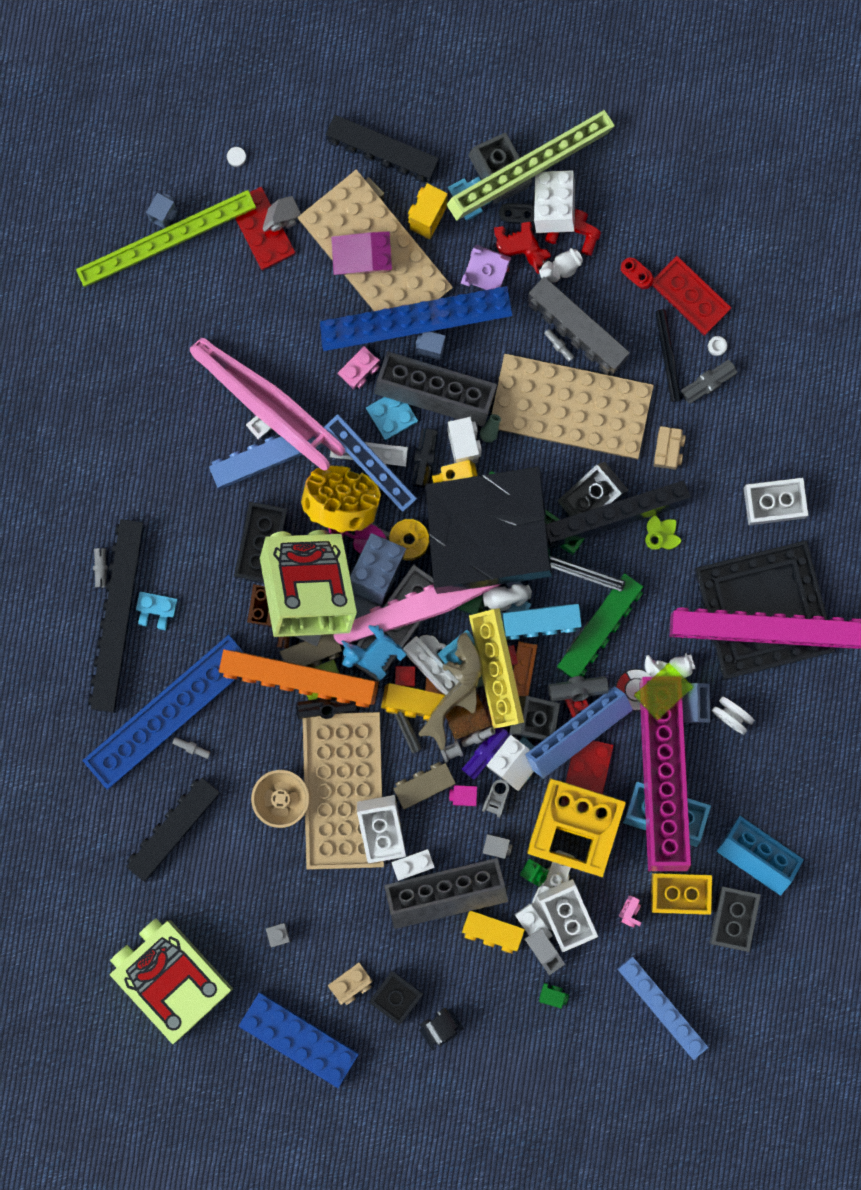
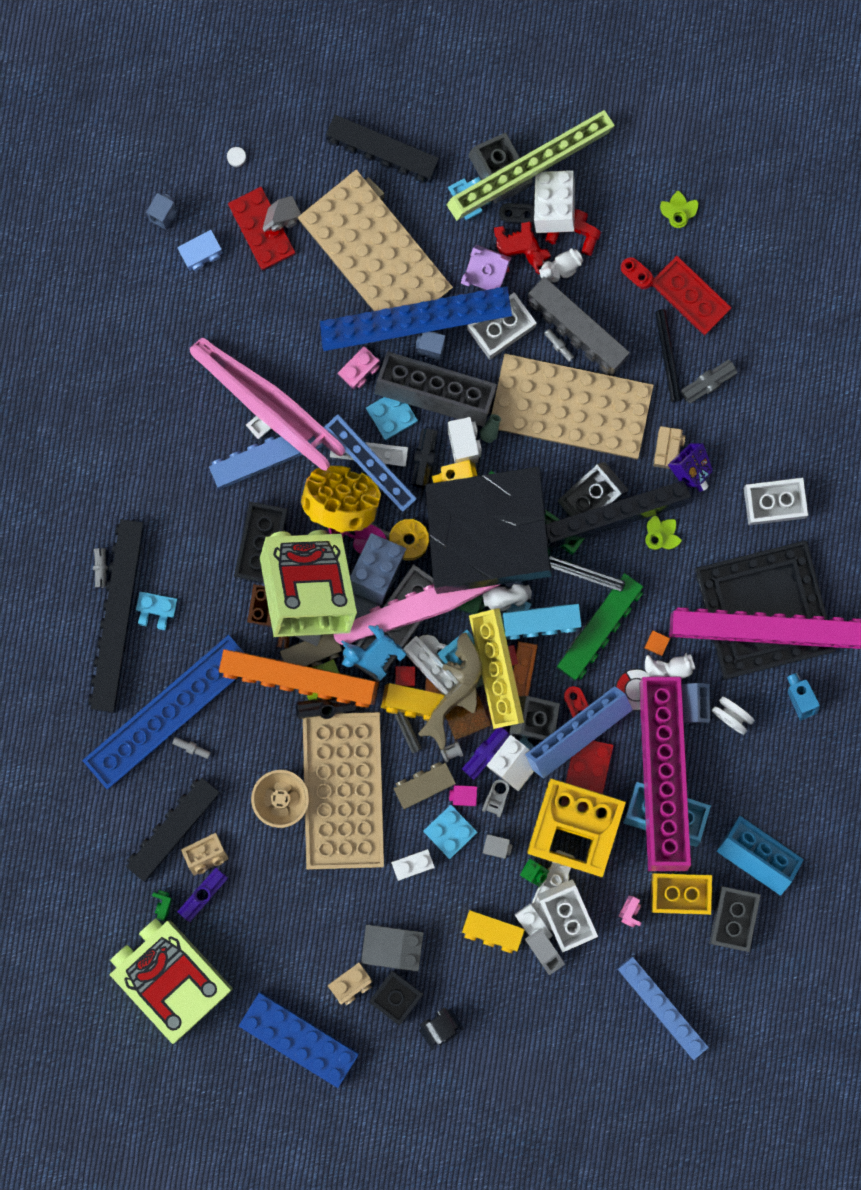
(162, 908): none -> green bracket
(166, 238): lime plate -> none
(194, 904): none -> dark purple piece
(200, 250): none -> light blue brick
(204, 854): none -> tan bracket
(278, 935): light grey brick -> none
(361, 253): magenta slope -> none
(381, 829): white slope -> none
(392, 947): none -> dark grey slope
(428, 210): yellow brick -> none
(446, 893): flat silver brick -> none
(450, 831): none -> medium azure plate
(478, 737): light grey bar -> none
(500, 333): none -> white brick
(553, 996): green brick -> none
(578, 688): dark grey piece -> none
(657, 643): none -> orange tile
(663, 691): clear neon green piece -> none
(678, 207): none -> lime plate
(692, 466): none -> dark purple torso
(717, 346): white tile -> none
(806, 704): none -> dark azure torso

